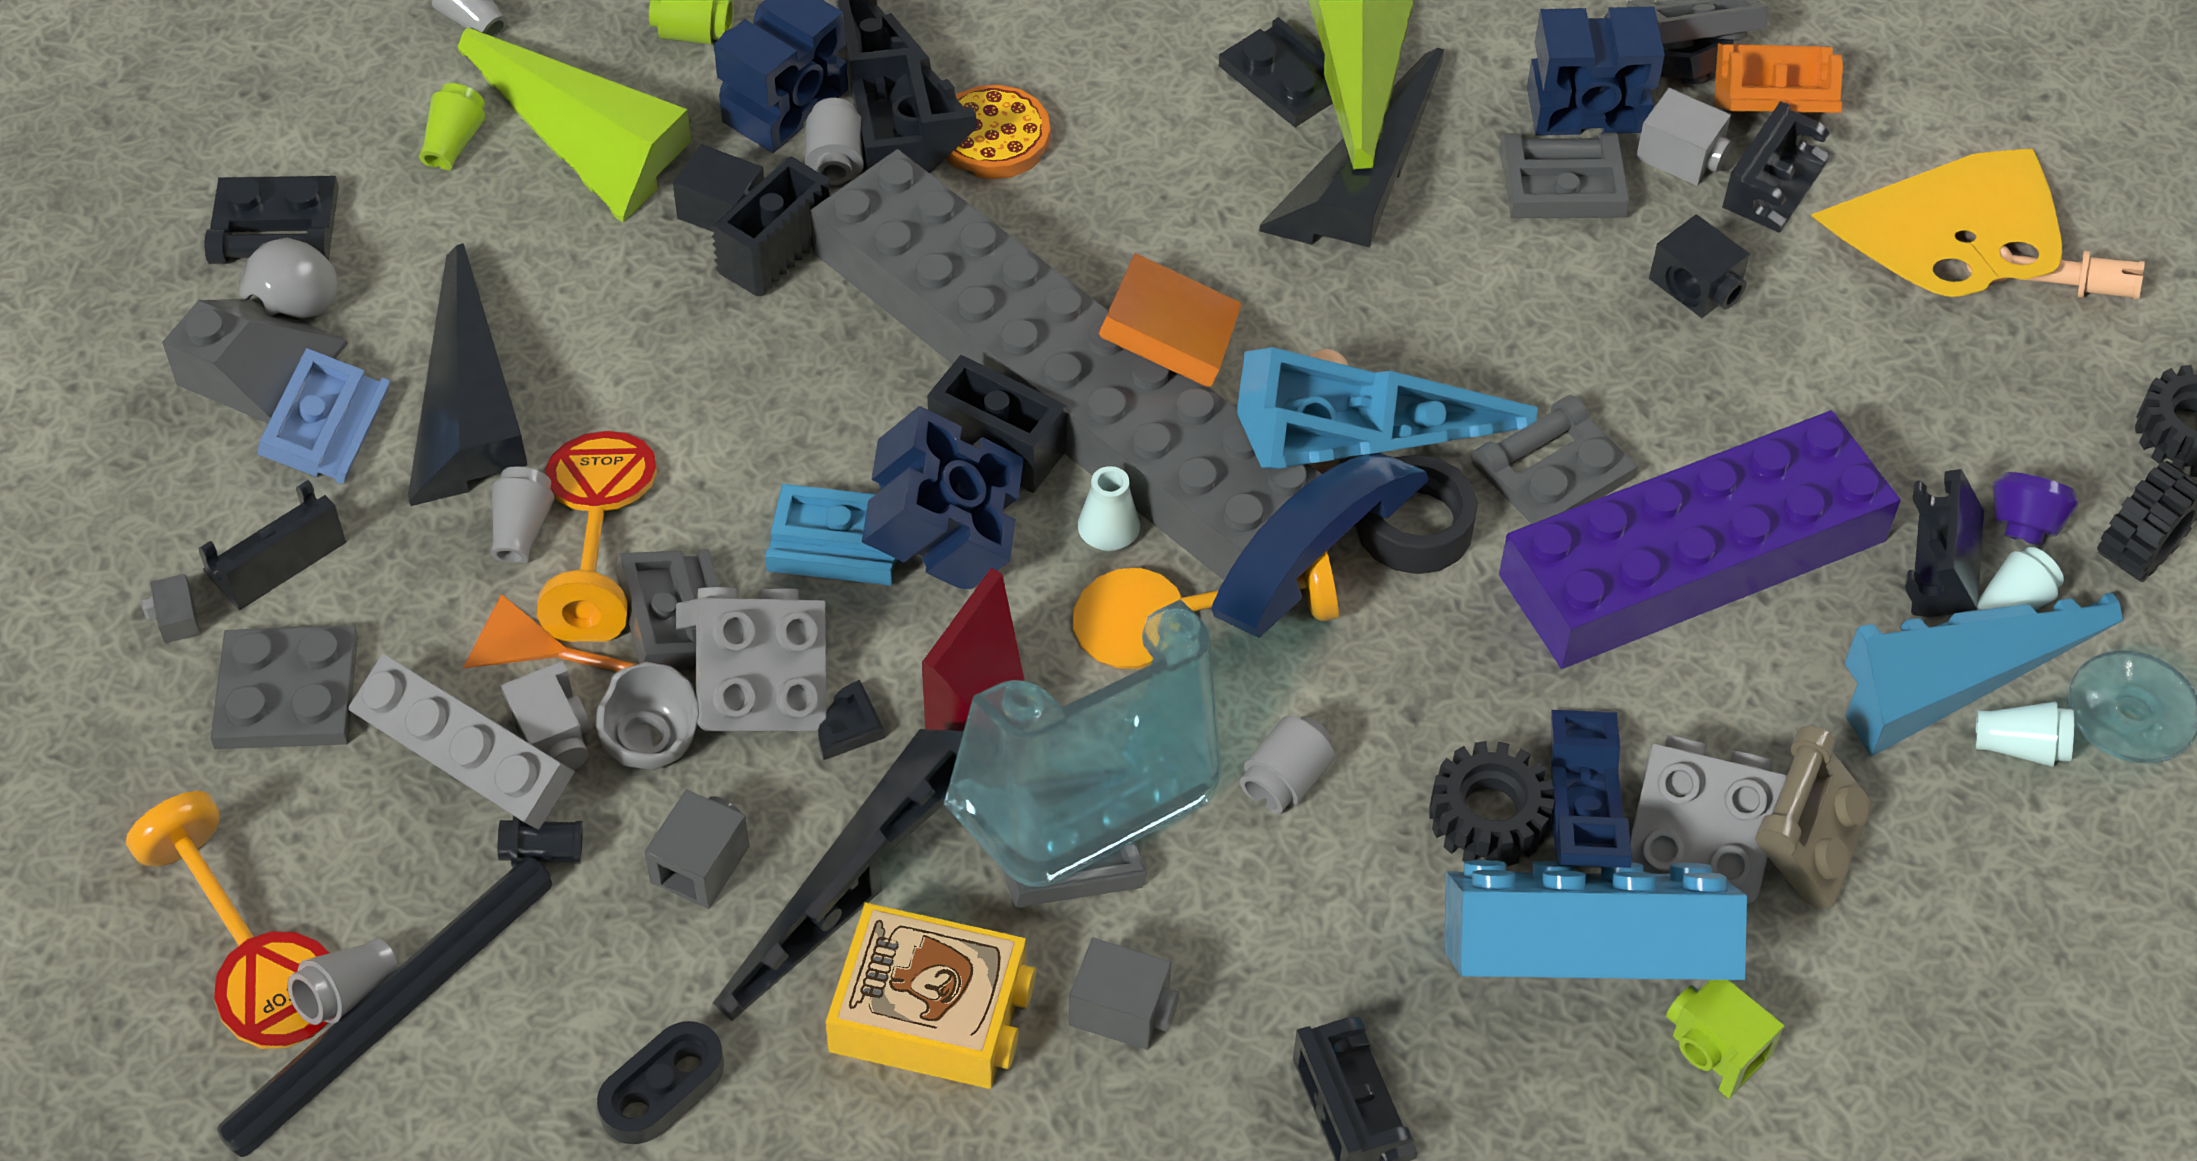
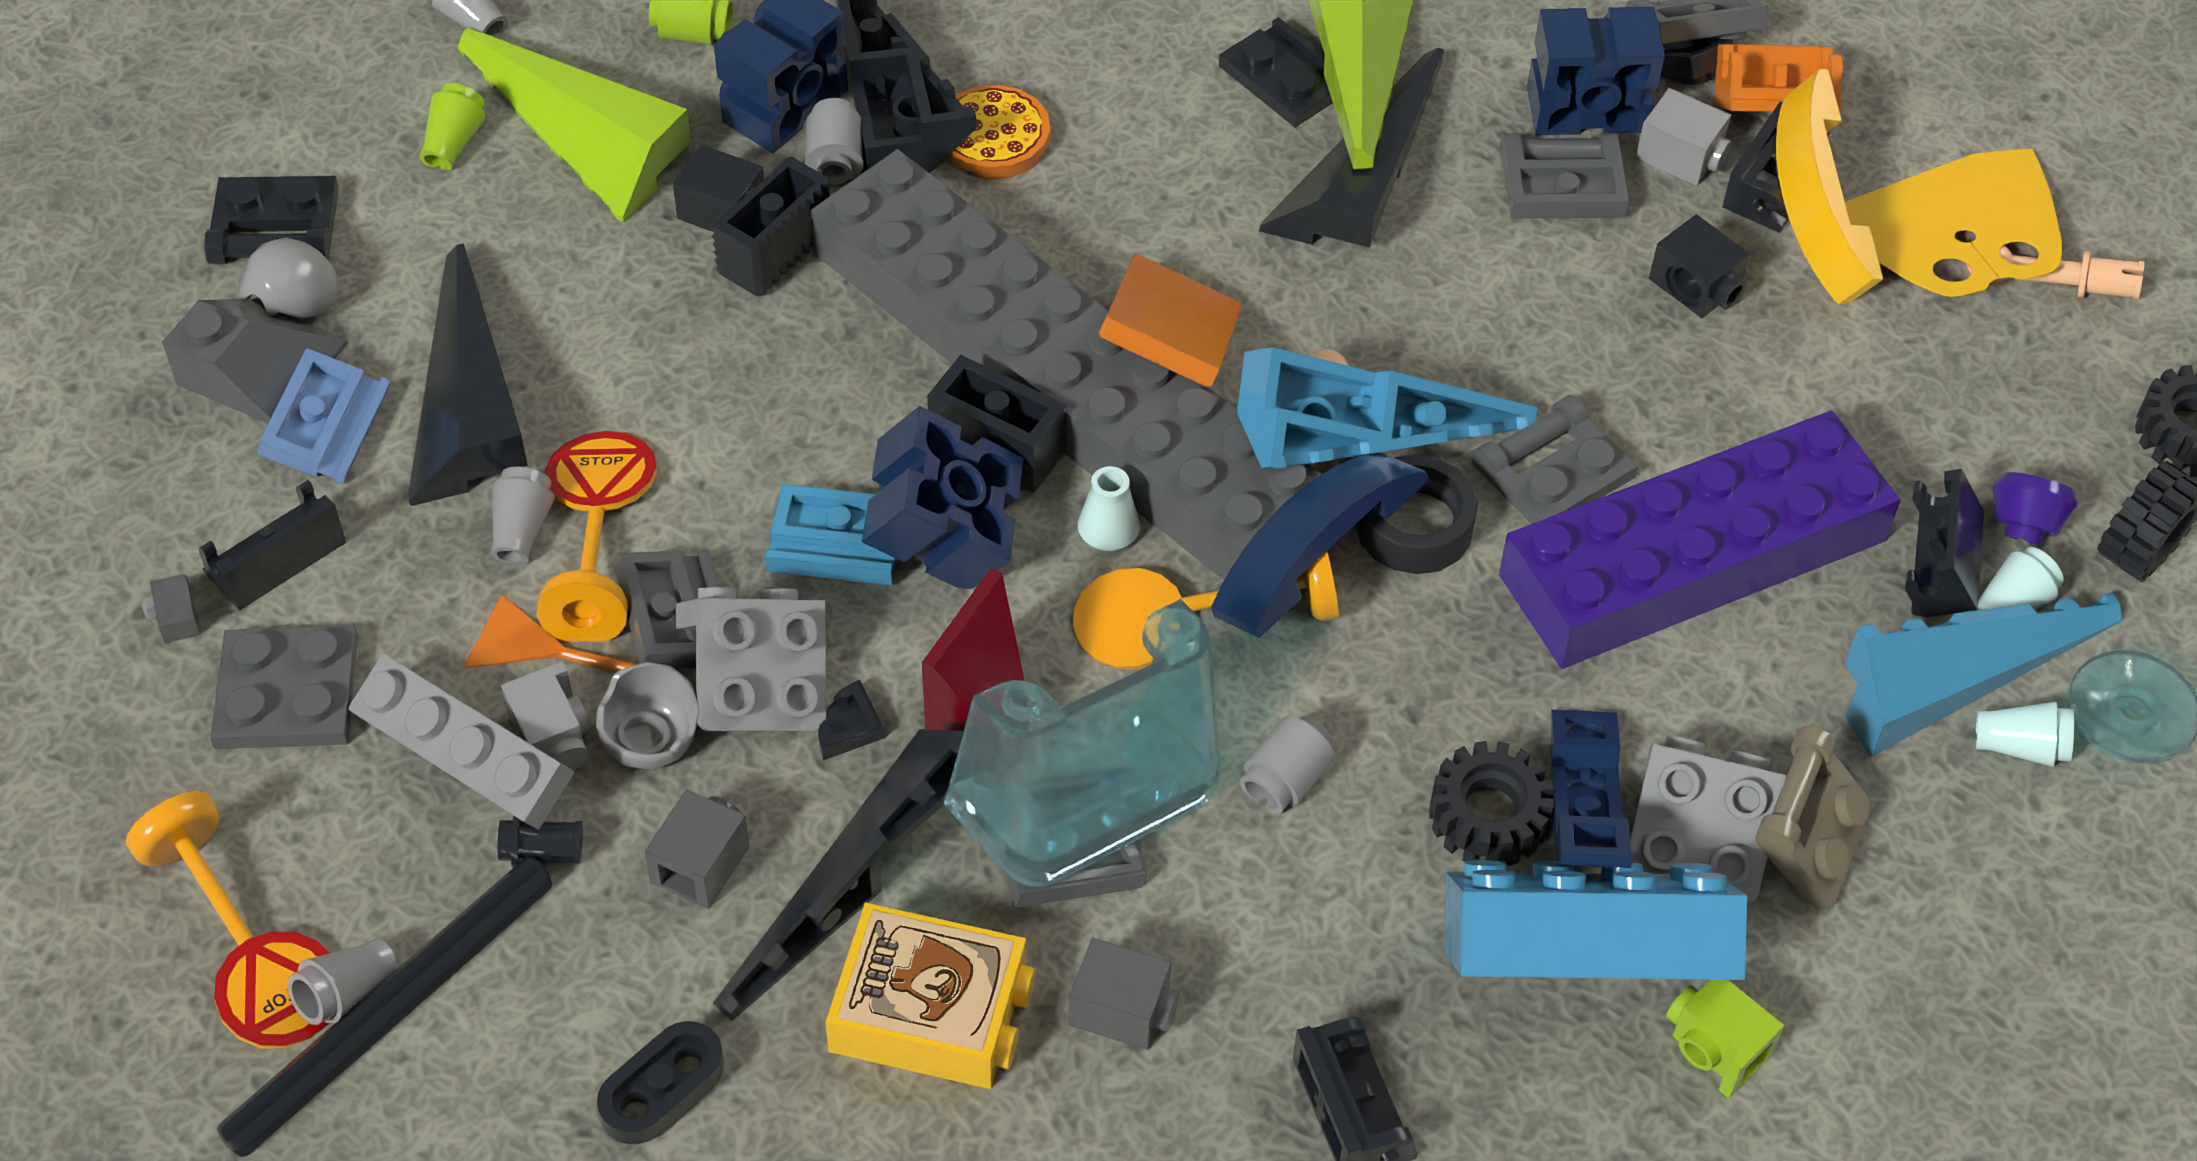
(1837, 252): none -> yellow slope

